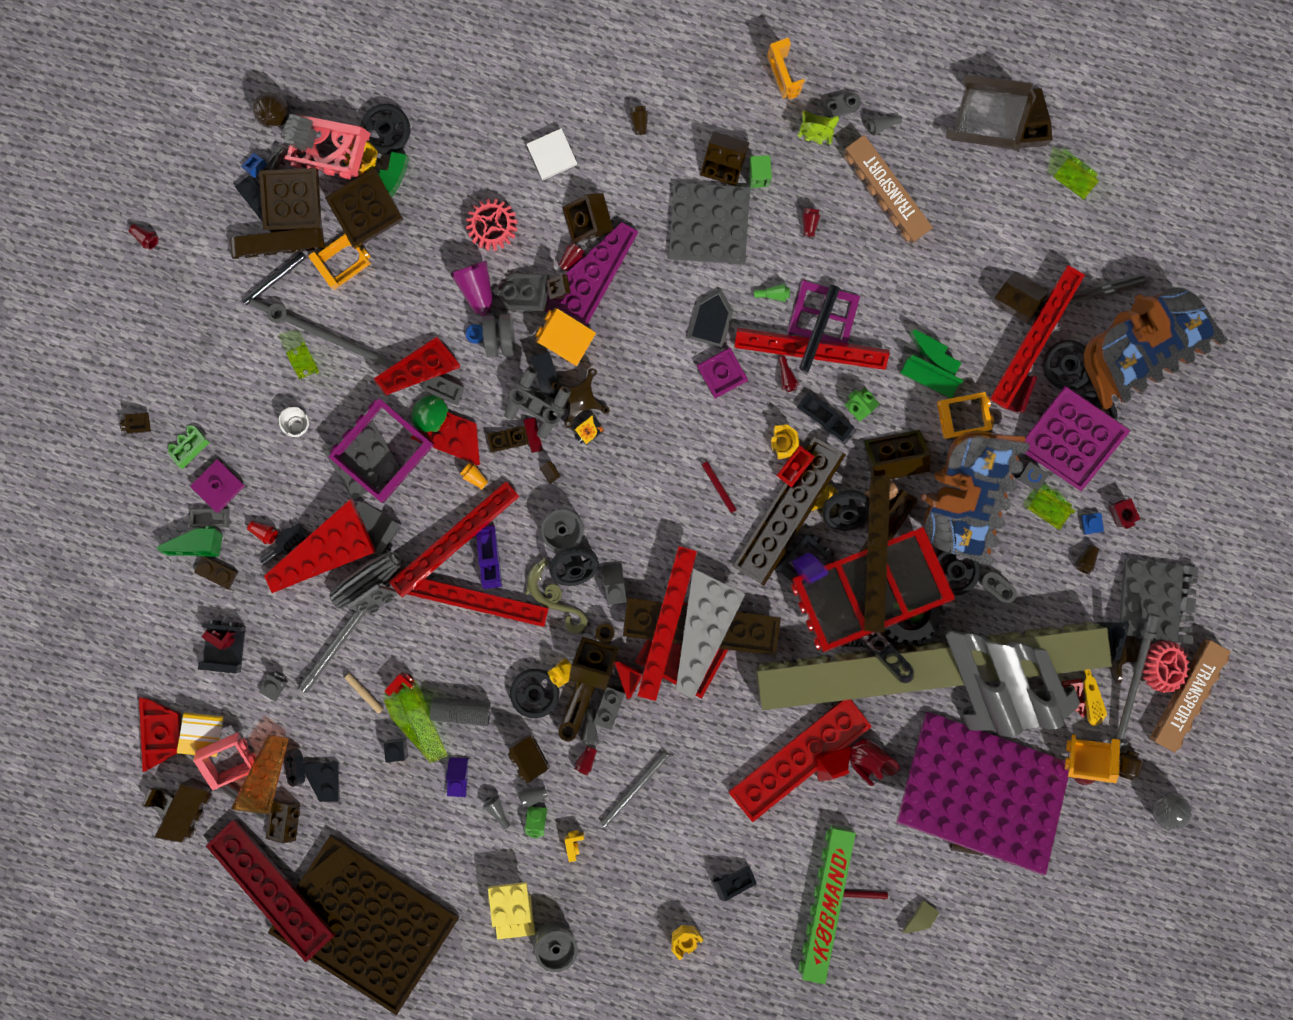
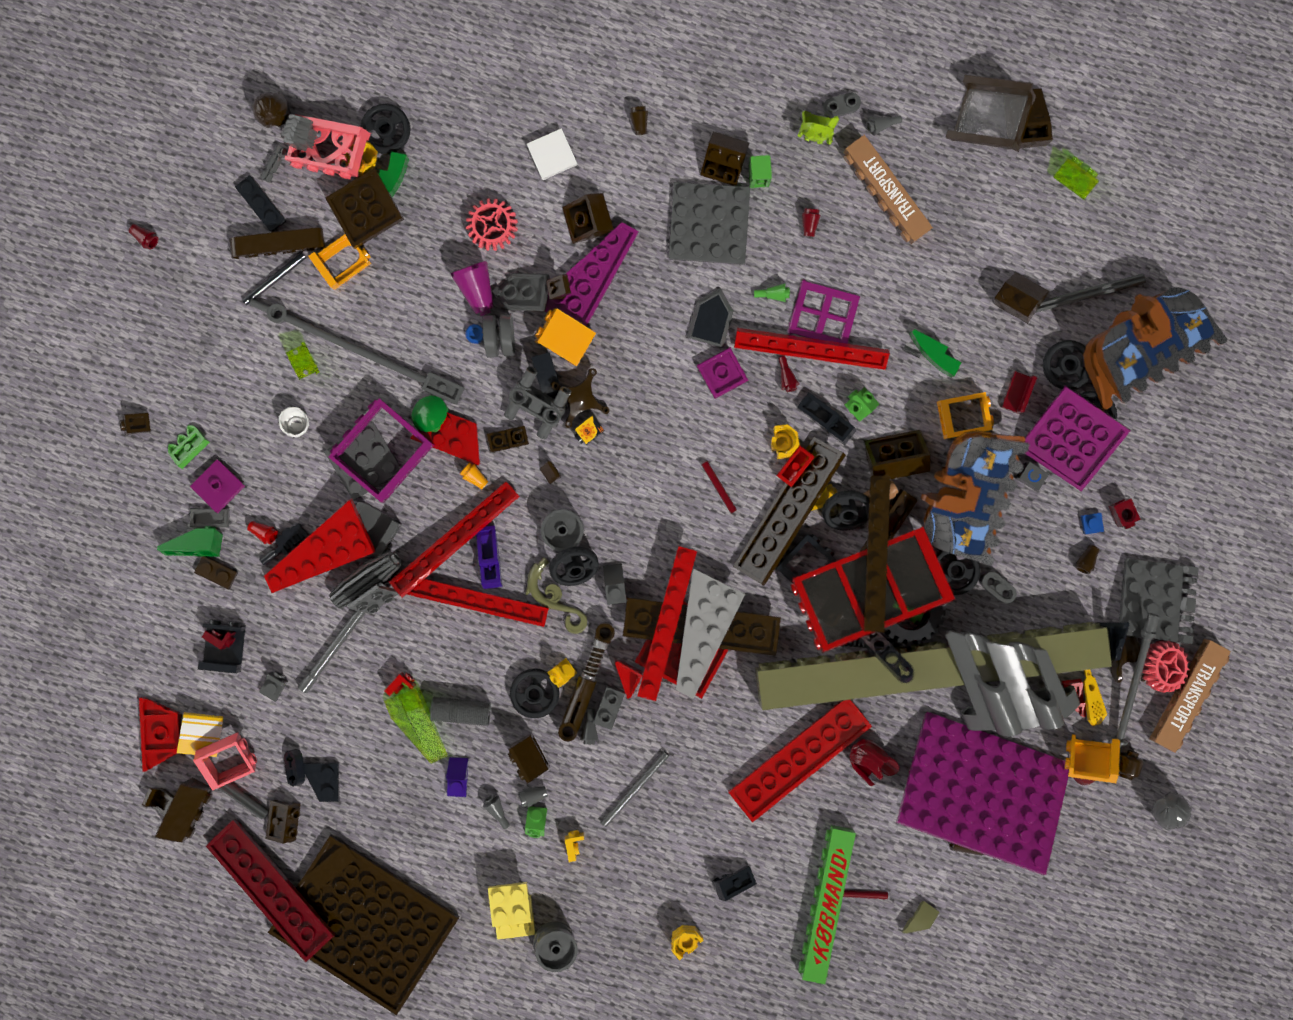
(254, 165): blue plate -> none
(262, 780): clear orange wing -> none
(290, 199): dark brown plate -> none
(363, 693): tan piece -> none
(396, 750): black brick -> none
(421, 365): red wing -> none
(531, 430): dark red sticker -> none
(571, 255): dark red cone -> none
(585, 761): dark red cone -> none
(593, 663): dark brown slope -> none
(775, 55): light orange panel -> none
(809, 568): dark purple slope -> none
(819, 328): black axle -> none
(834, 765): red slope -> none
(930, 376): green panel -> none
(1037, 337): red plate -> none
(1051, 509): clear neon green bracket -> none

